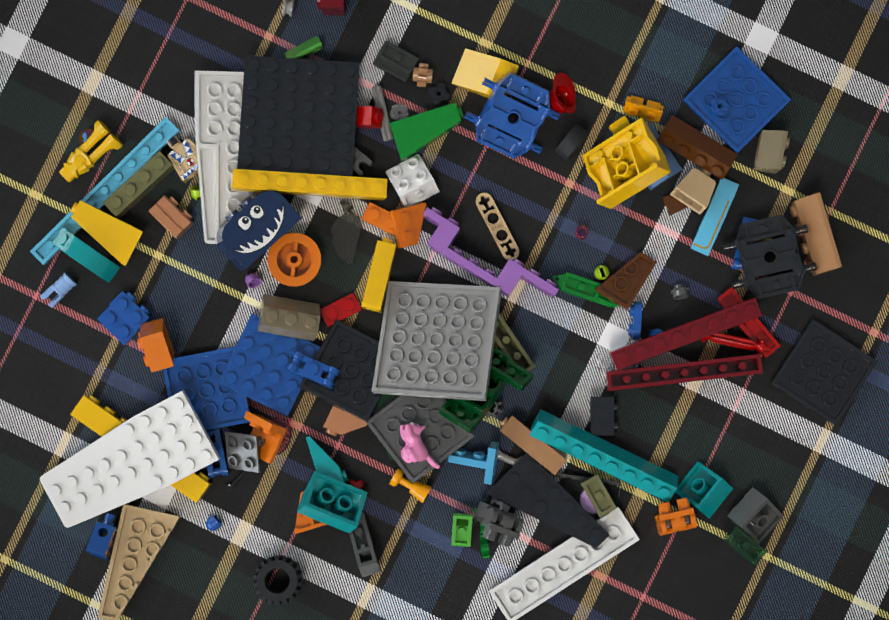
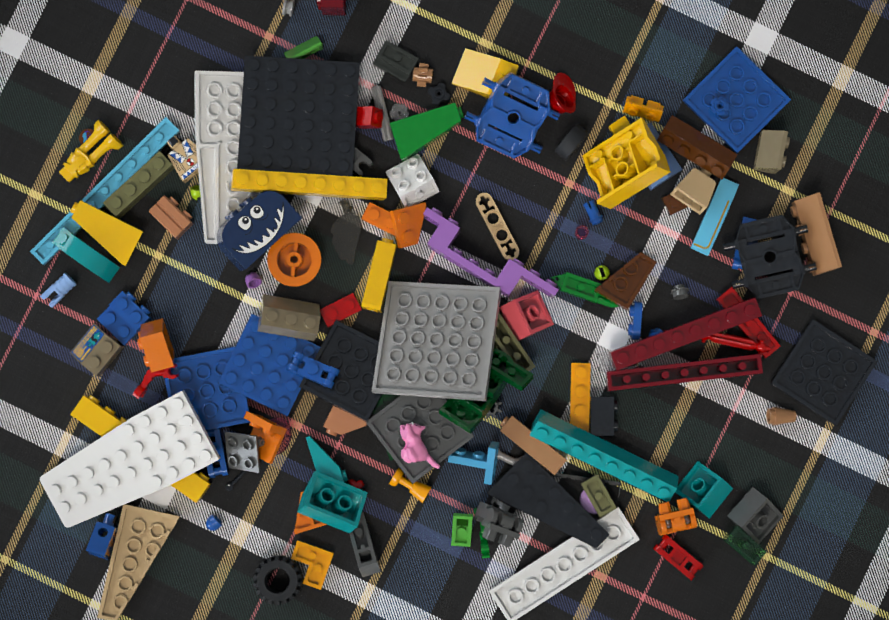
(96, 350): none -> dark tan slope
(141, 390): none -> red piece
(318, 562): none -> light orange plate
(526, 315): none -> coral slope
(580, 395): none -> light orange plate
(594, 214): none -> blue pin
(678, 557): none -> red plate
(780, 416): none -> medium nougat cone

